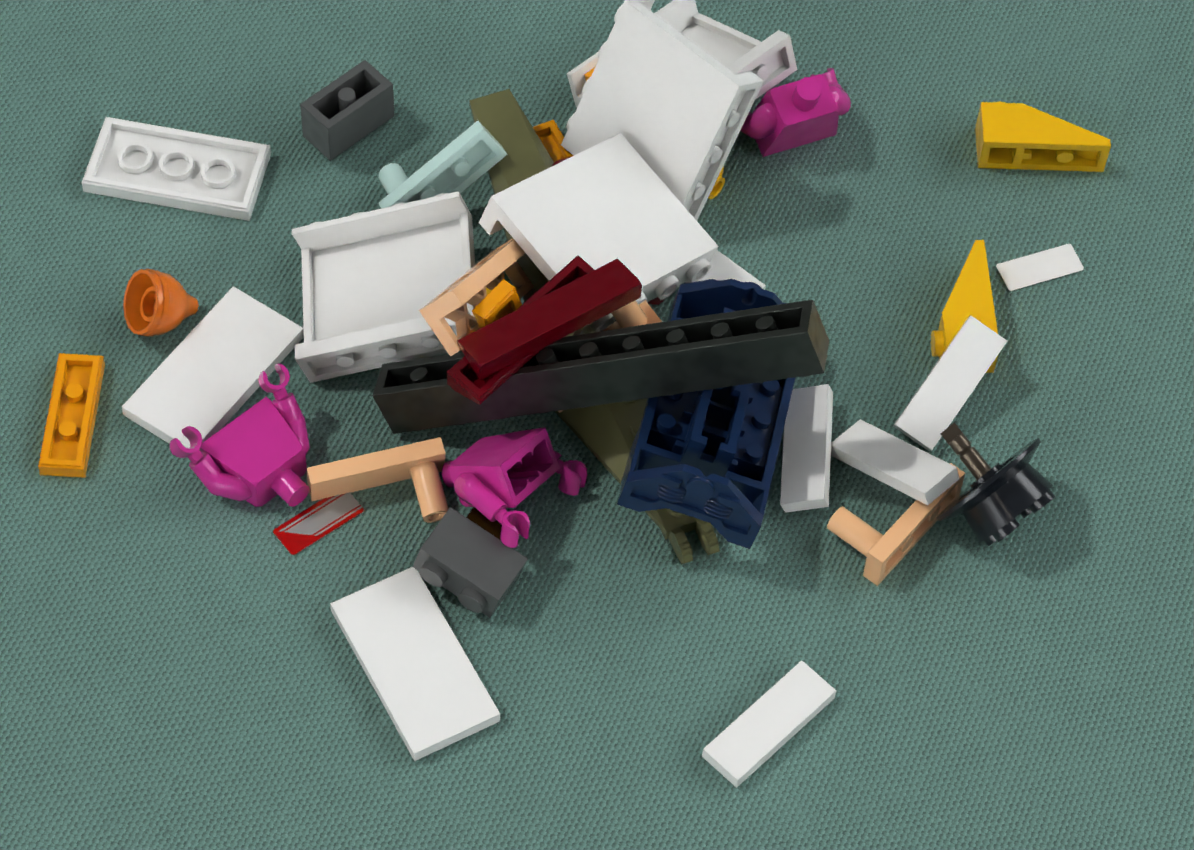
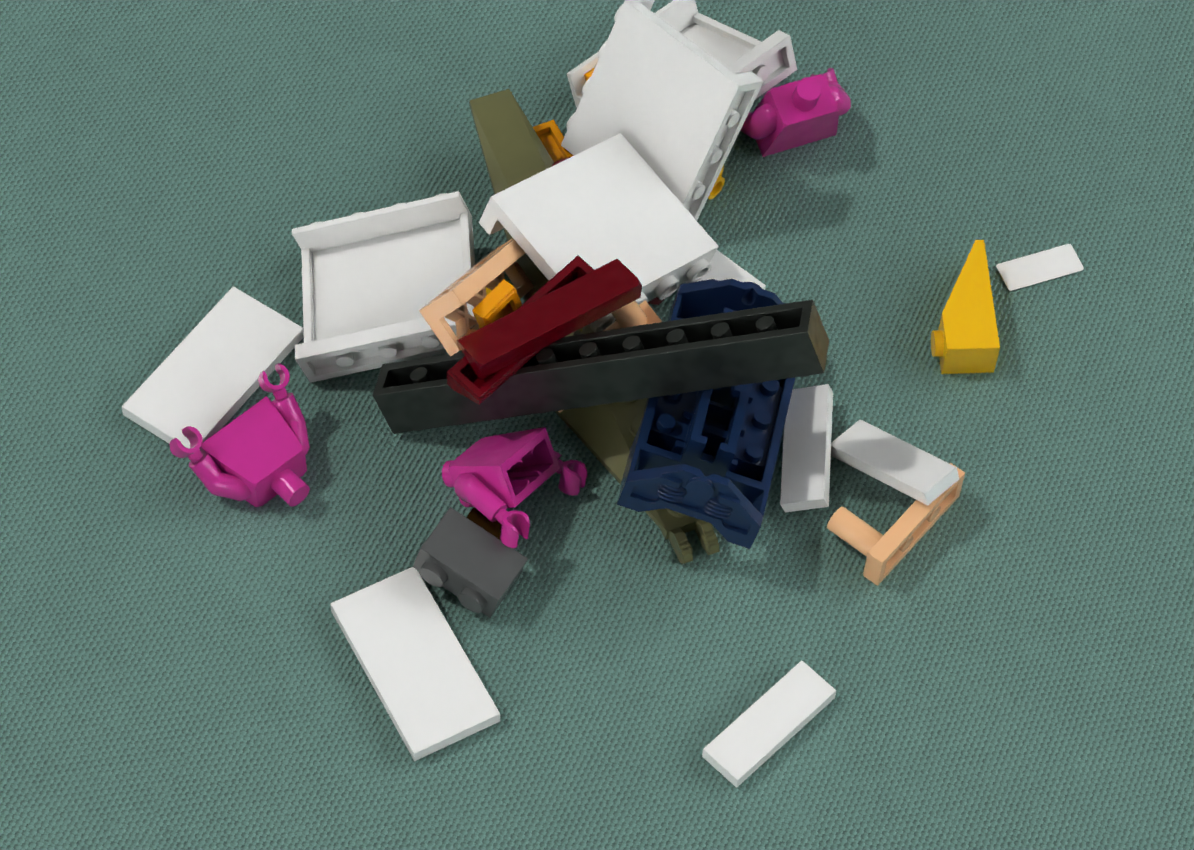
(71, 415): light orange tile -> none
(156, 303): orange helmet -> none
(177, 168): white tile -> none
(317, 522): sticker -> none
(347, 110): dark grey brick -> none
(413, 461): light nougat piece -> none
(446, 172): light aqua piece -> none
(950, 383): white tile -> none
(998, 491): black piece -> none
(1034, 140): yellow slope -> none

